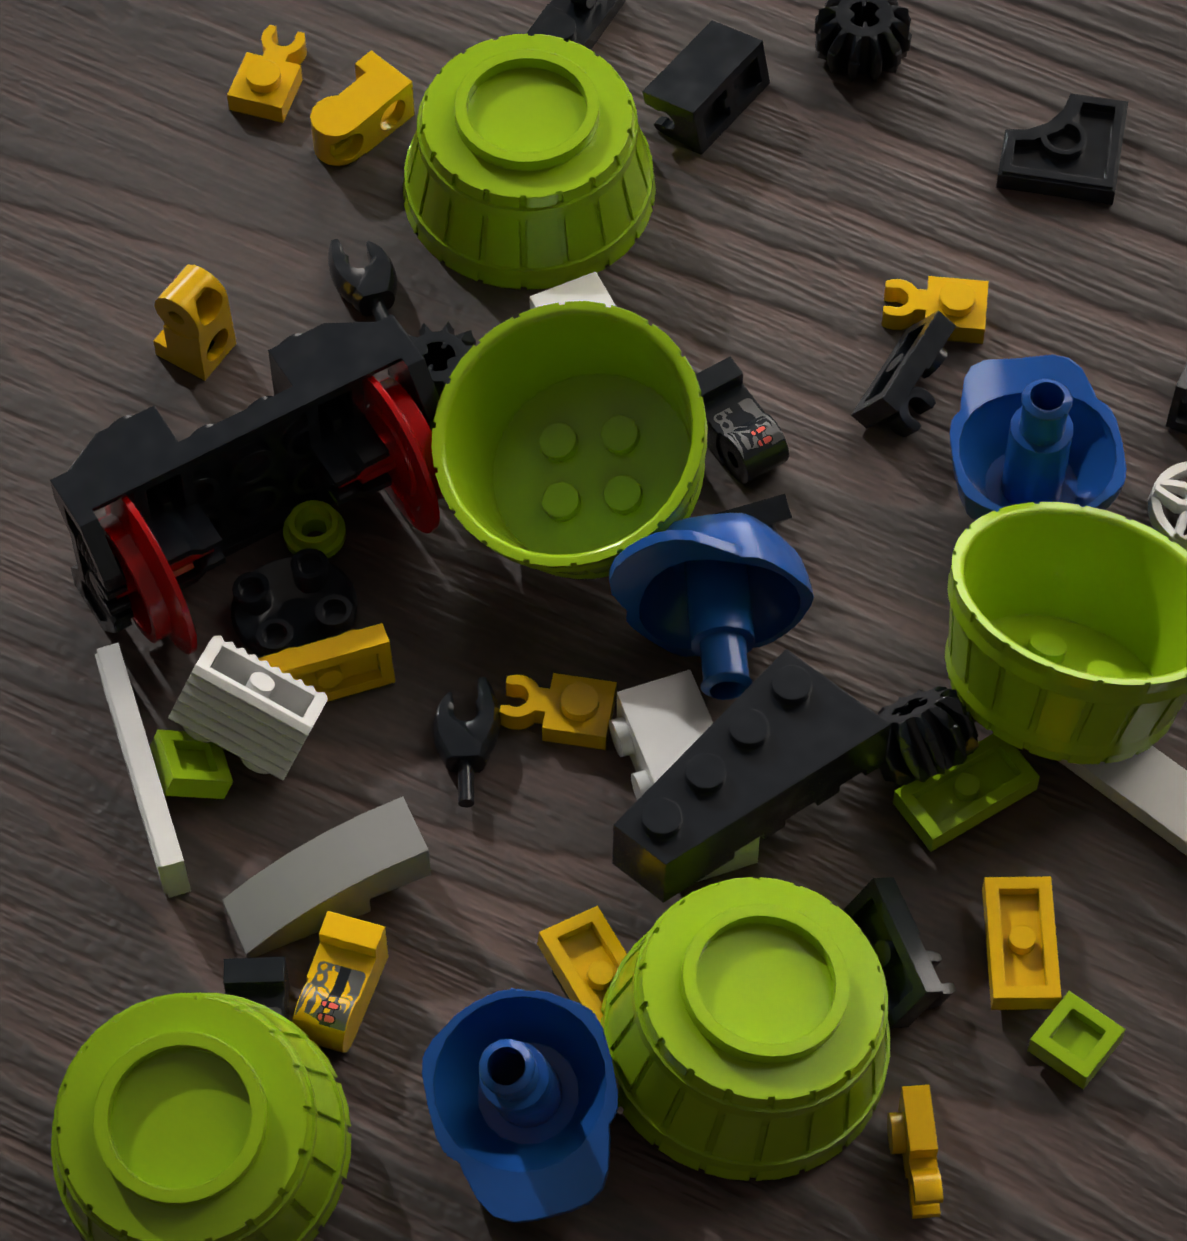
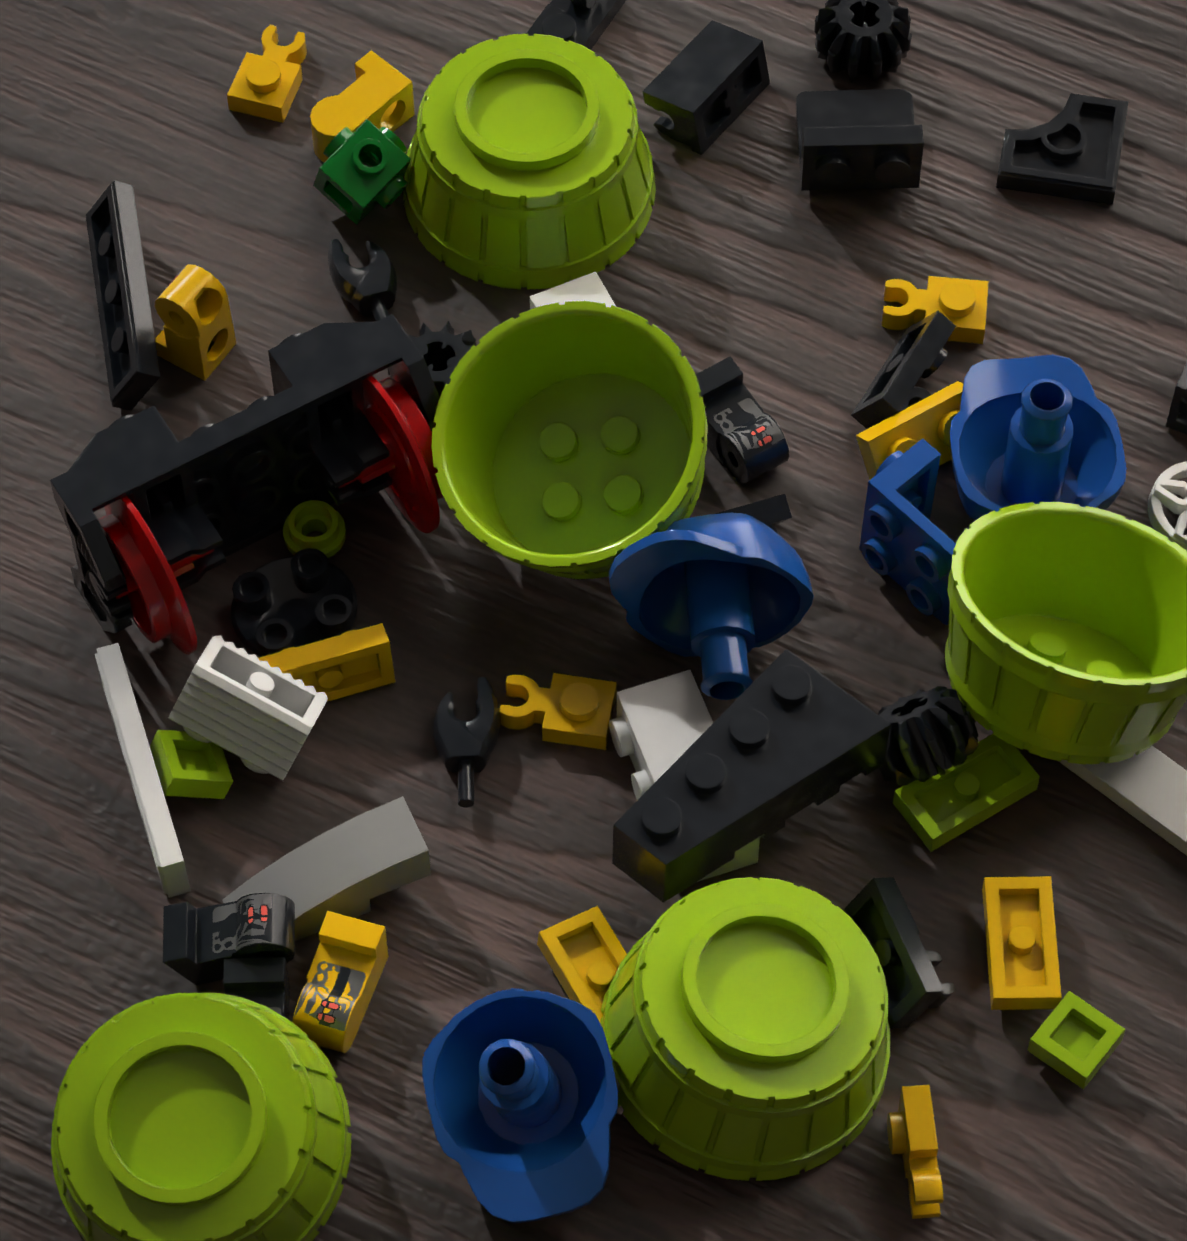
(122, 296): none -> black tile
(247, 928): none -> black leg
(363, 170): none -> green brick
(858, 140): none -> black bracket
(899, 533): none -> blue bracket
(924, 419): none -> yellow plate

